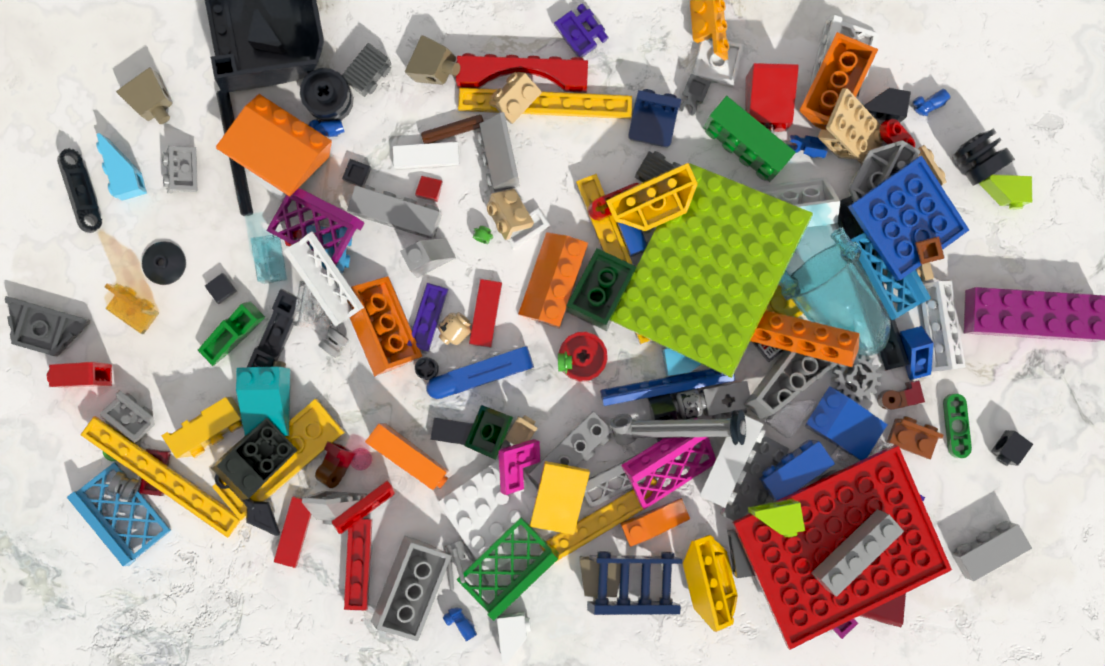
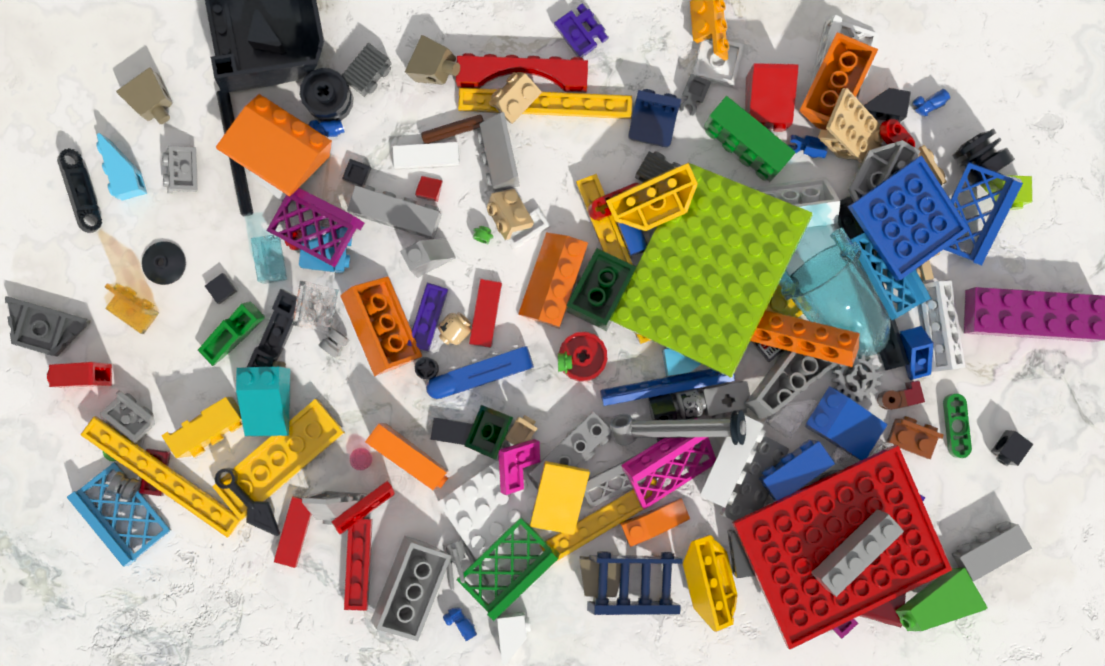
(254, 459): pearl dark grey slope -> none
(322, 281): white fence -> none
(334, 464): leg -> none
(781, 516): lime slope -> none
(930, 250): dark orange slope -> none
(942, 601): none -> bright green slope
(996, 215): none -> blue fence

